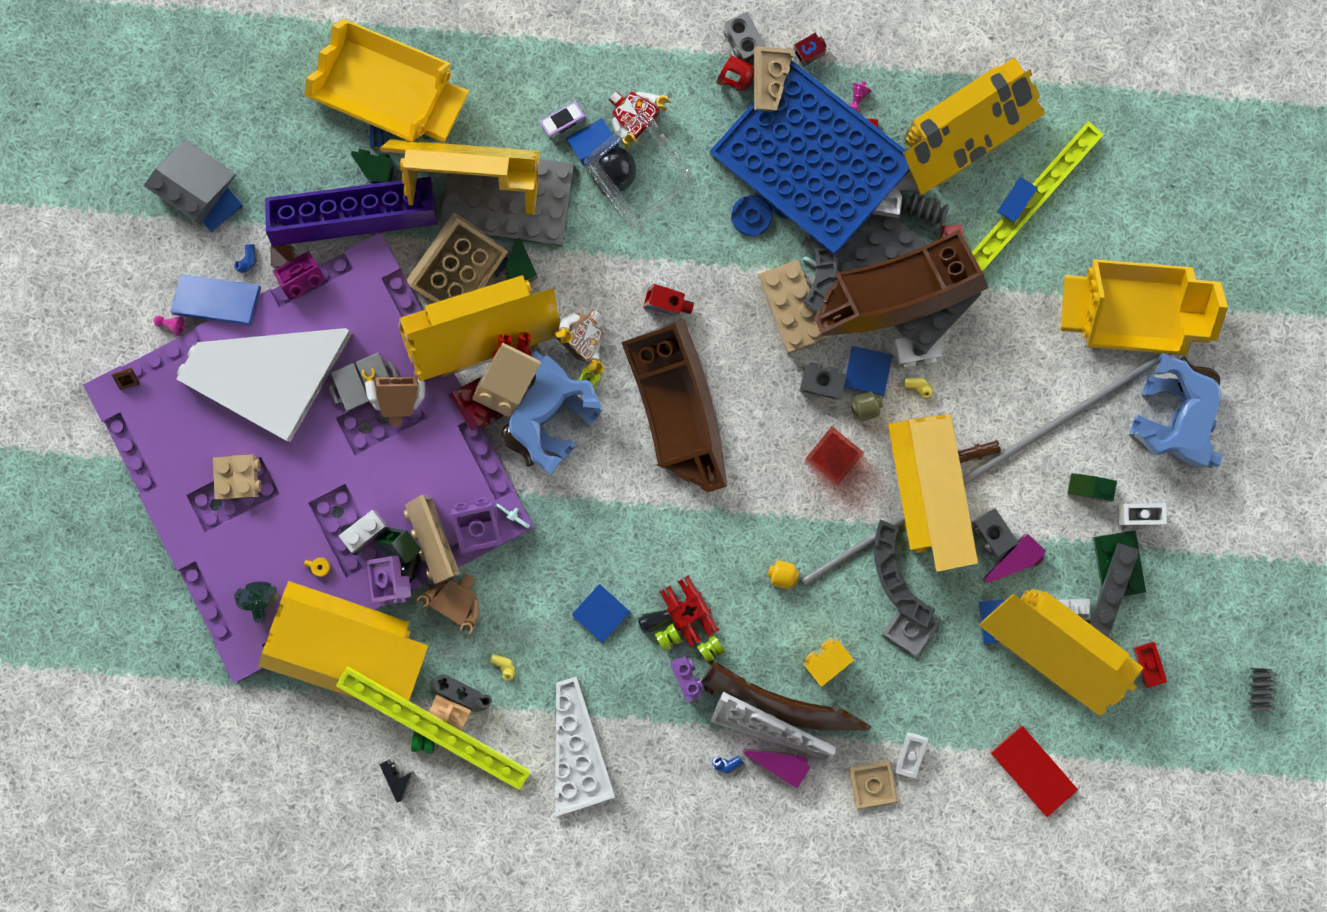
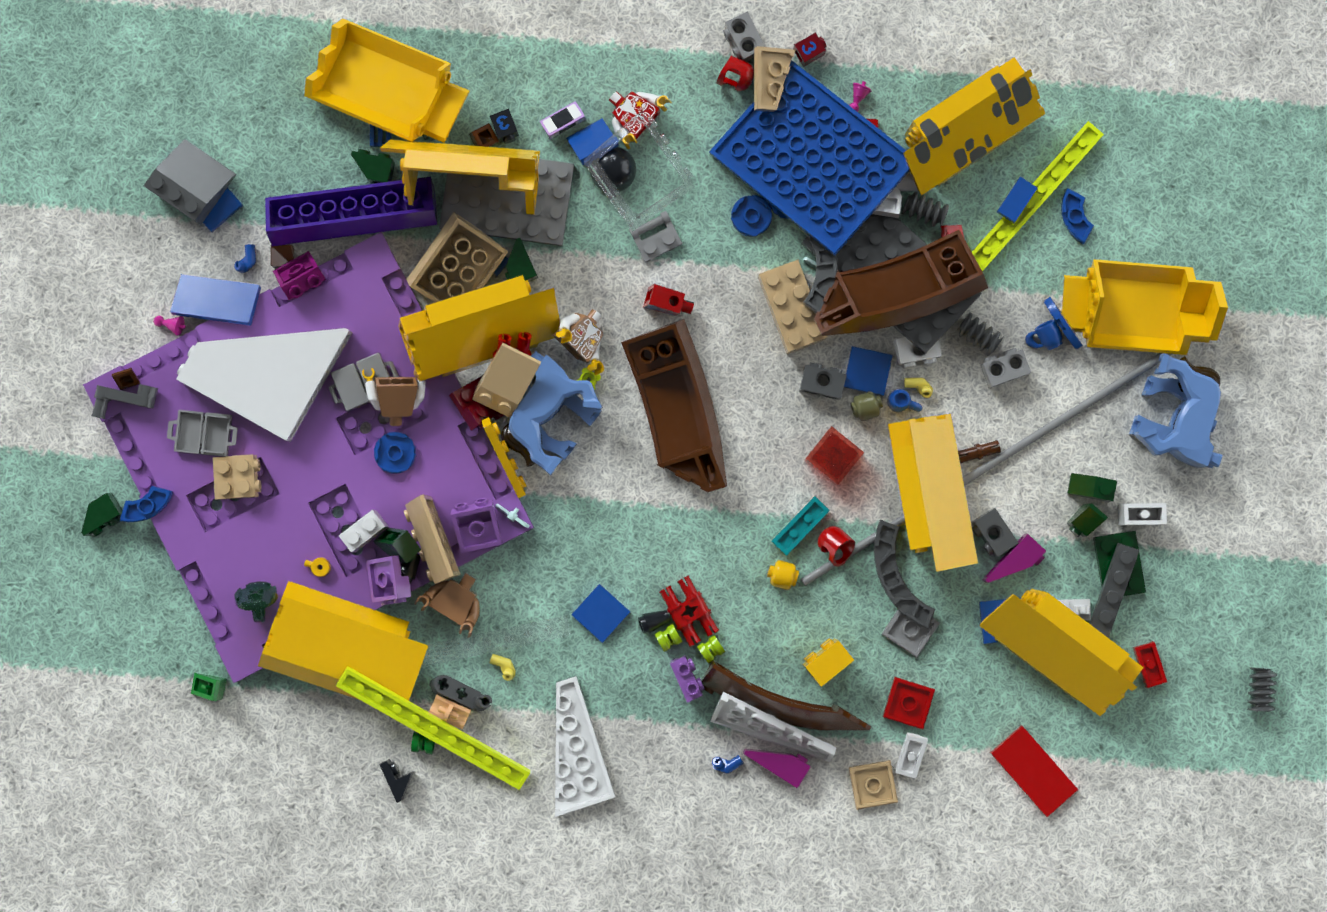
(101, 513): none -> dark green slope
(145, 397): none -> dark grey beam
(146, 507): none -> blue tile
(195, 434): none -> light grey piece
(208, 686): none -> green slope
(395, 452): none -> blue tile
(484, 136): none -> reddish brown slope
(501, 449): none -> yellow plate
(504, 126): none -> black brick
(658, 243): none -> light grey plate
(800, 525): none -> teal plate
(833, 539): none -> red helmet
(901, 400): none -> blue piece
(908, 703): none -> red plate
(979, 334): none -> dark grey piece
(1006, 373): none -> light grey brick
(1048, 334): none -> blue piece
(1063, 323): none -> blue tile
(1074, 216): none -> blue tile
(1086, 520): none -> dark green slope

